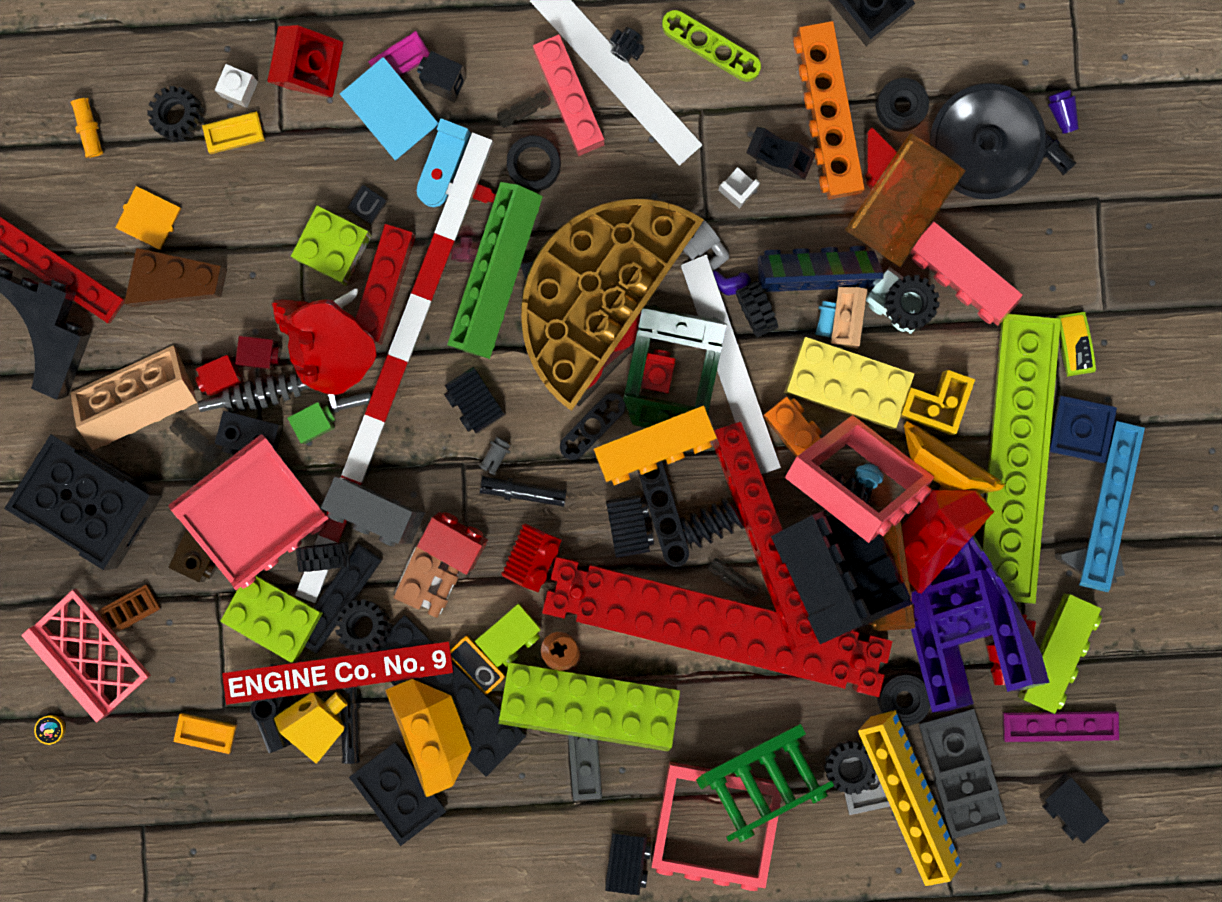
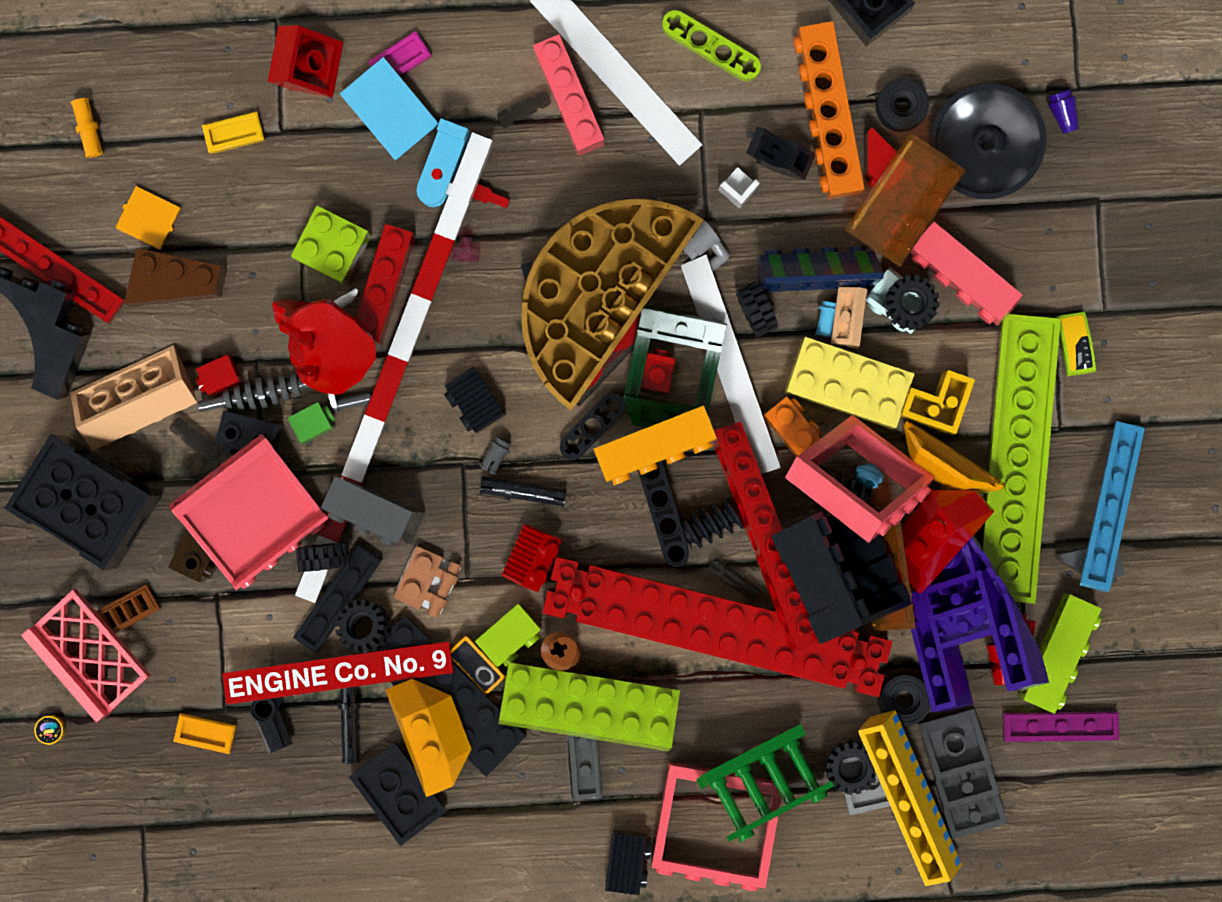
(186, 124): black tyre -> none
(236, 85): white brick -> none
(257, 353): dark red brick -> none
(272, 618): lime plate -> none
(312, 724): yellow torso -> none
(367, 204): black tile -> none
(441, 76): black brick -> none
(453, 542): brick -> none
(495, 270): bright green brick -> none
(542, 143): black tyre -> none
(626, 44): black gear -> none
(628, 526): black brick -> none
(730, 285): dark purple arm -> none
(1058, 156): black pin -> none
(1073, 808): black brick -> none
(1082, 429): dark blue plate -> none

